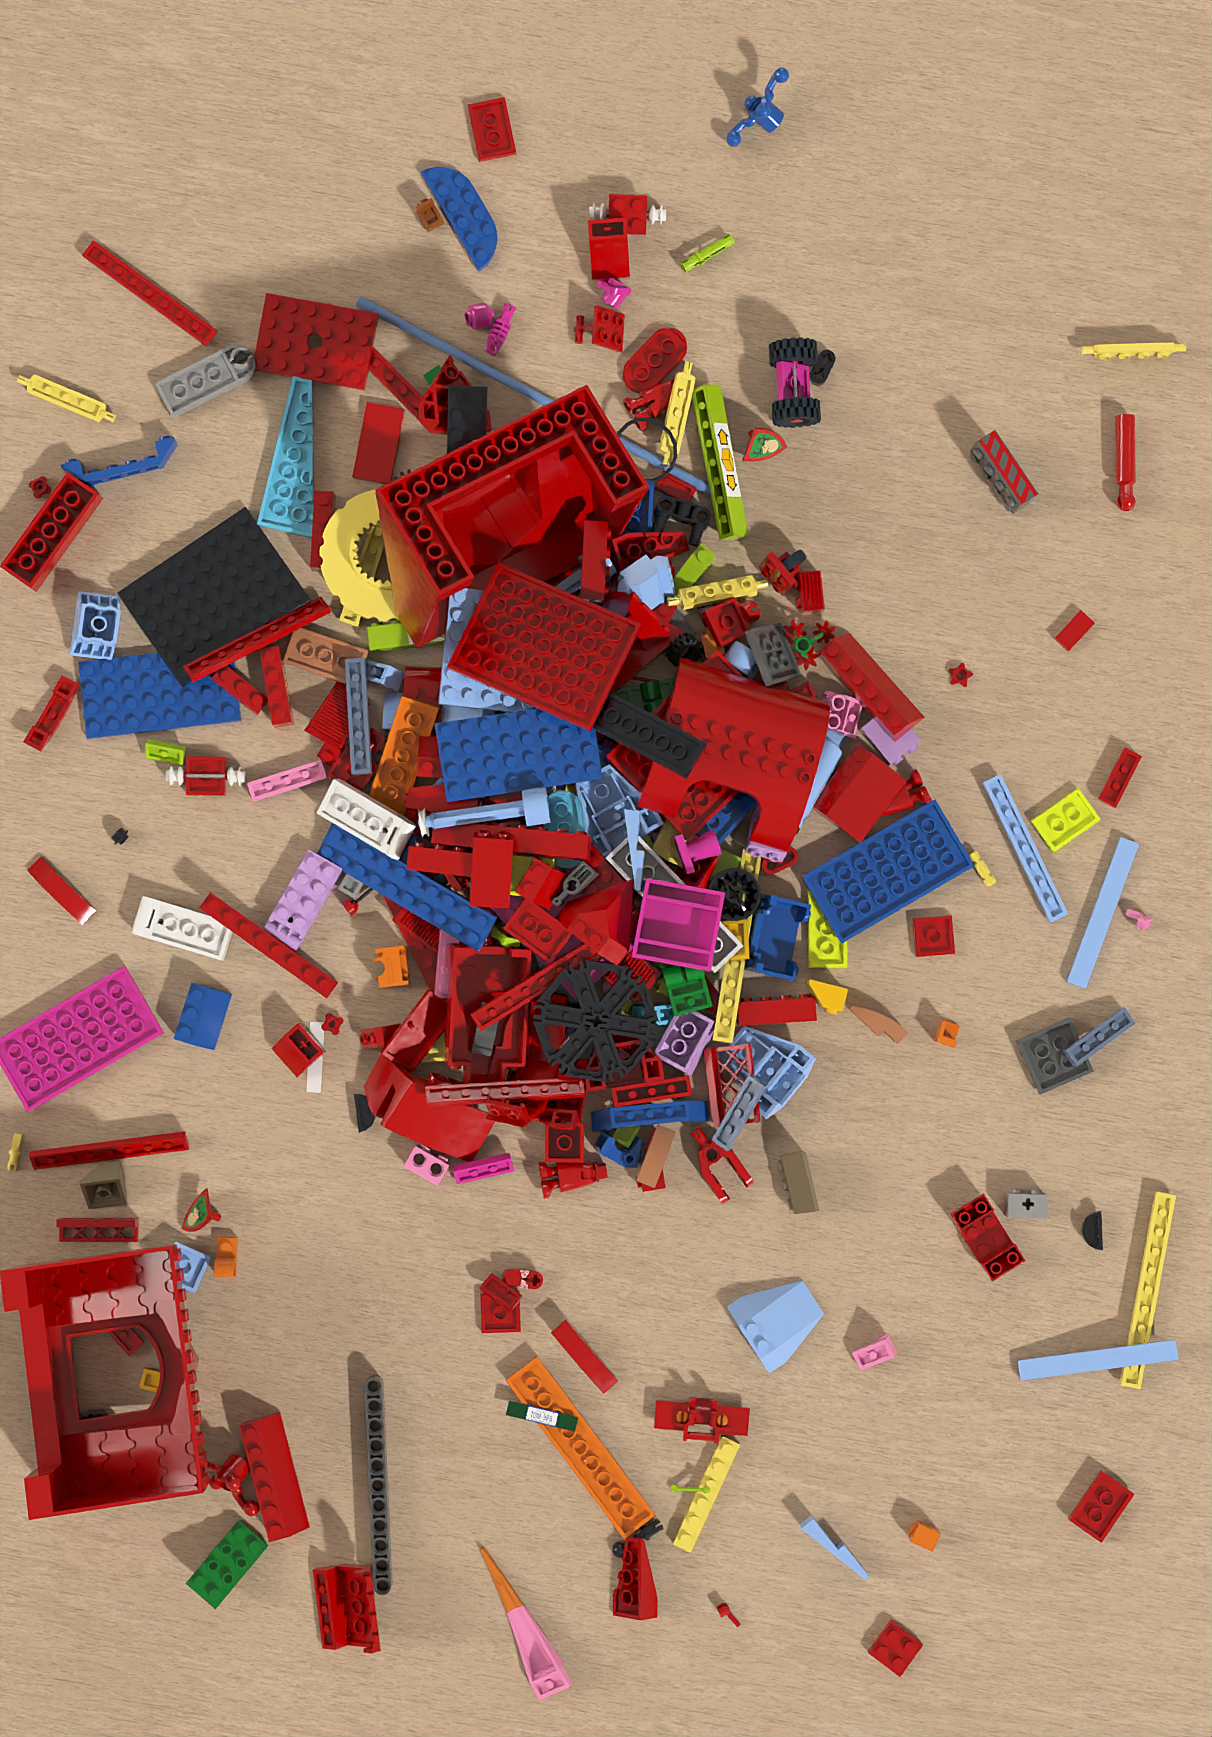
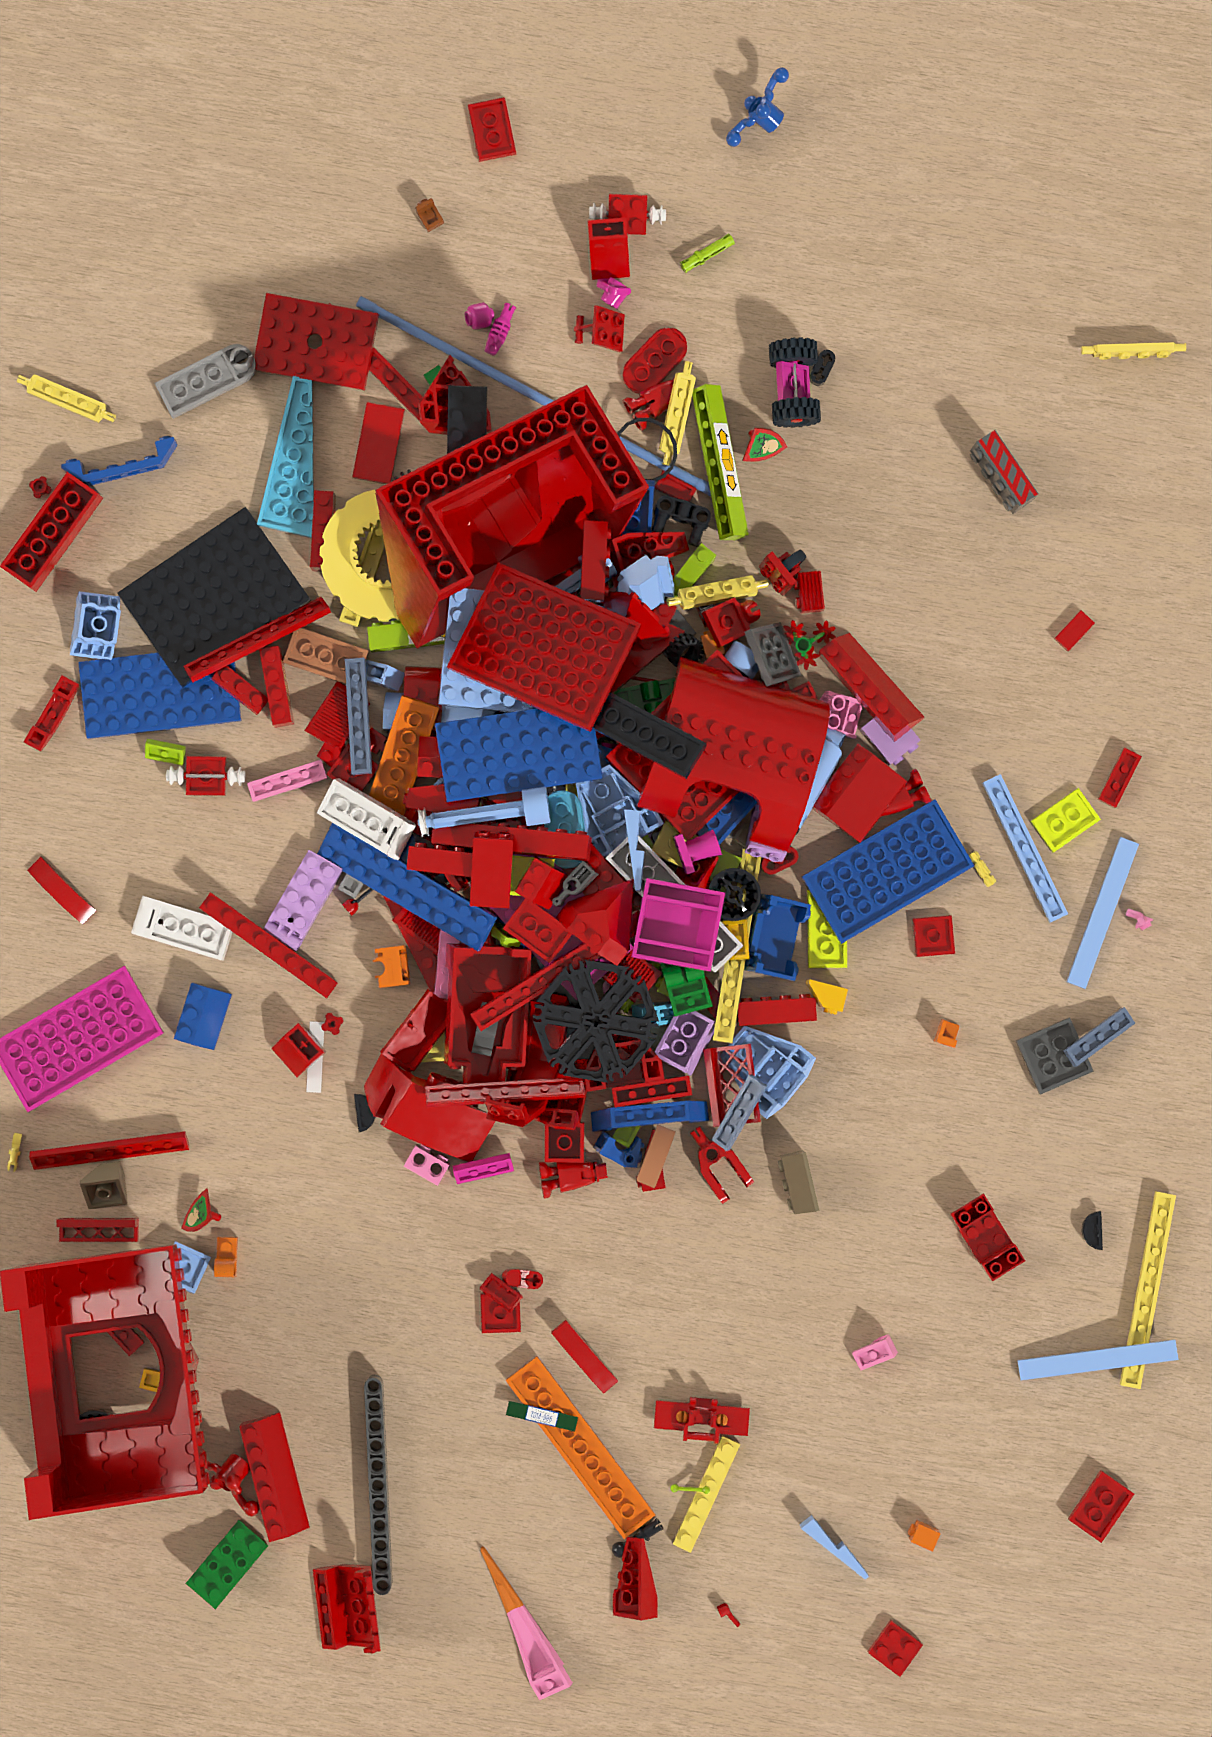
(120, 836): black plate -> none
(149, 293): red plate -> none
(377, 1036): red pin -> none
(464, 212): blue plate -> none
(776, 1320): light blue wedge -> none
(877, 1023): nougat slope -> none
(960, 670): red plate -> none
(1038, 1204): light grey brick -> none
(1125, 460): red piece -> none

